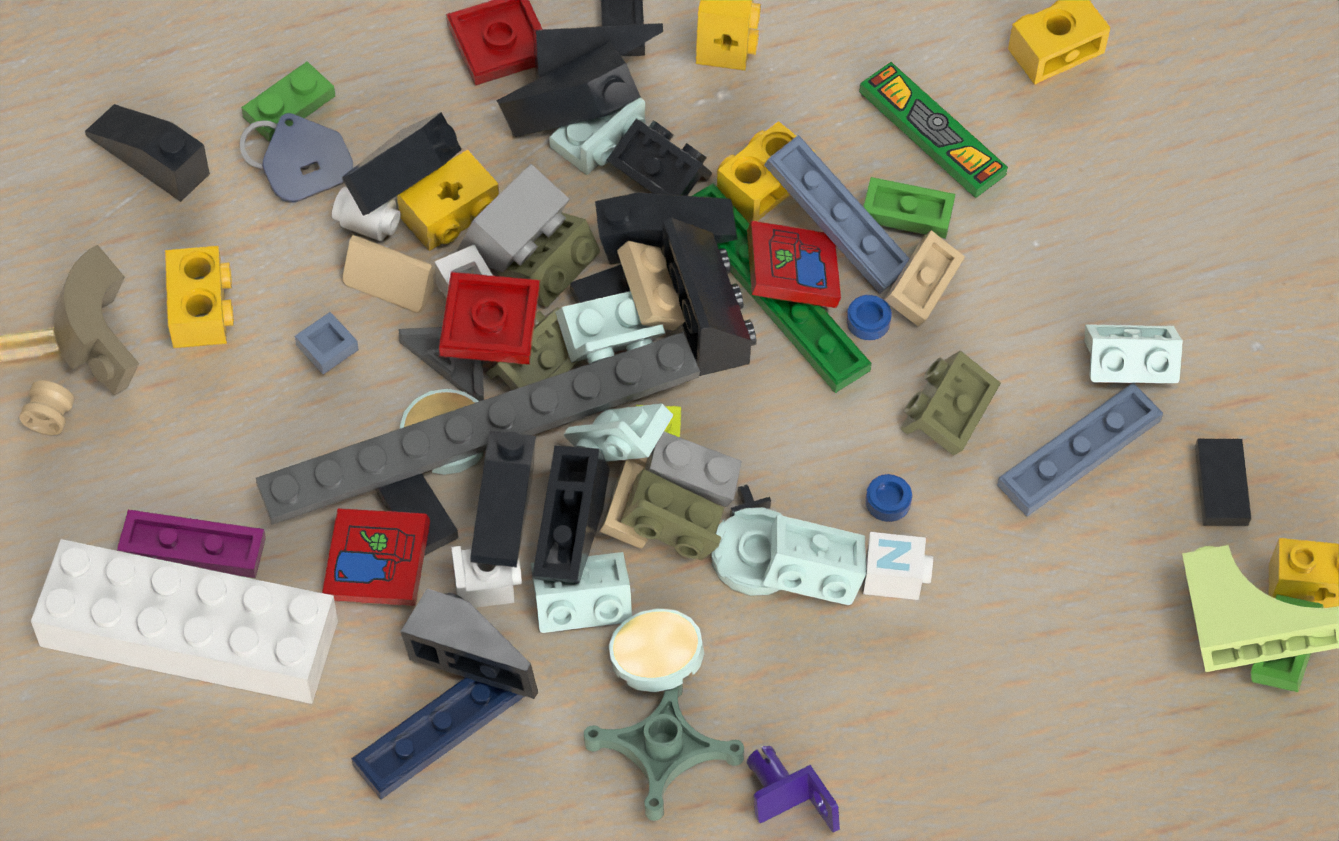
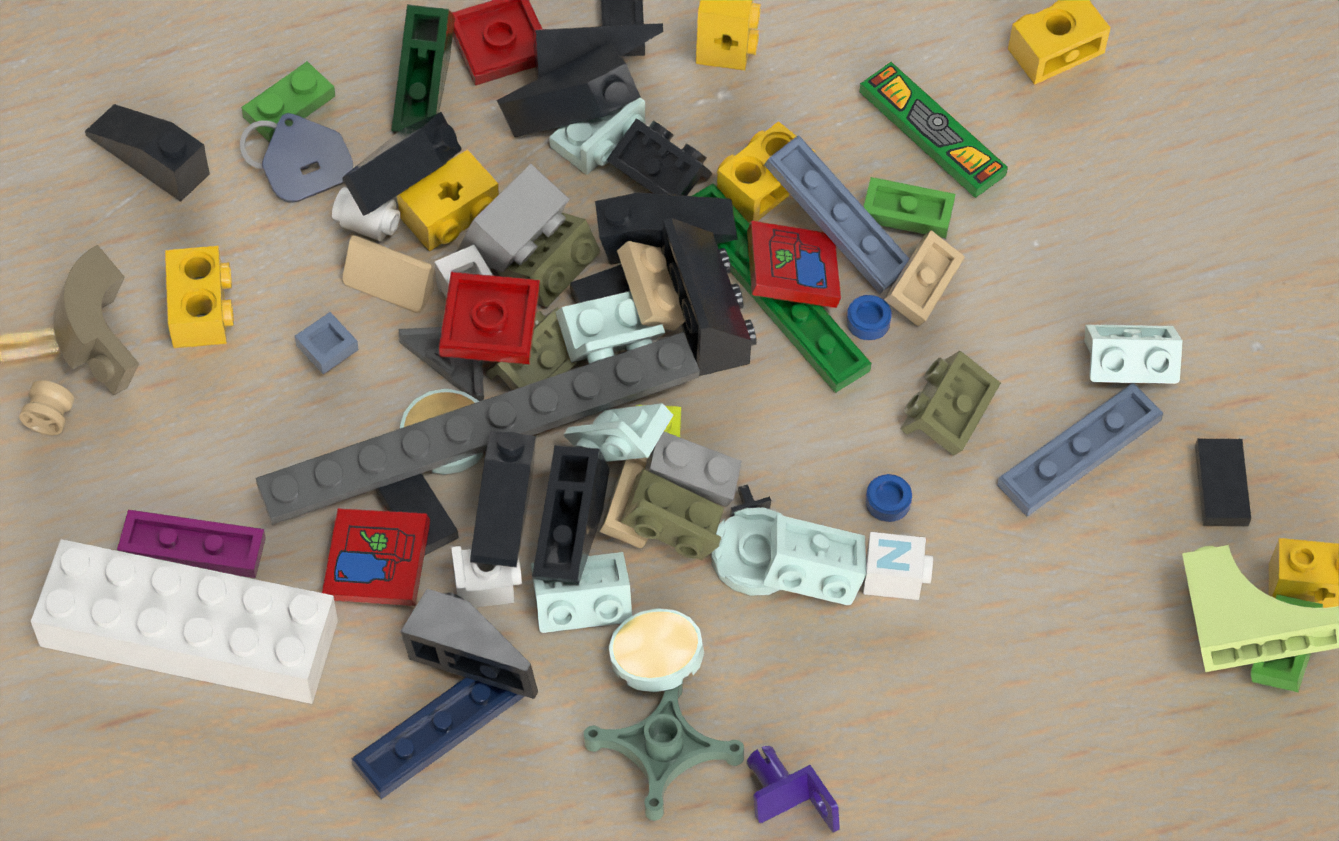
(422, 64): none -> dark green slope

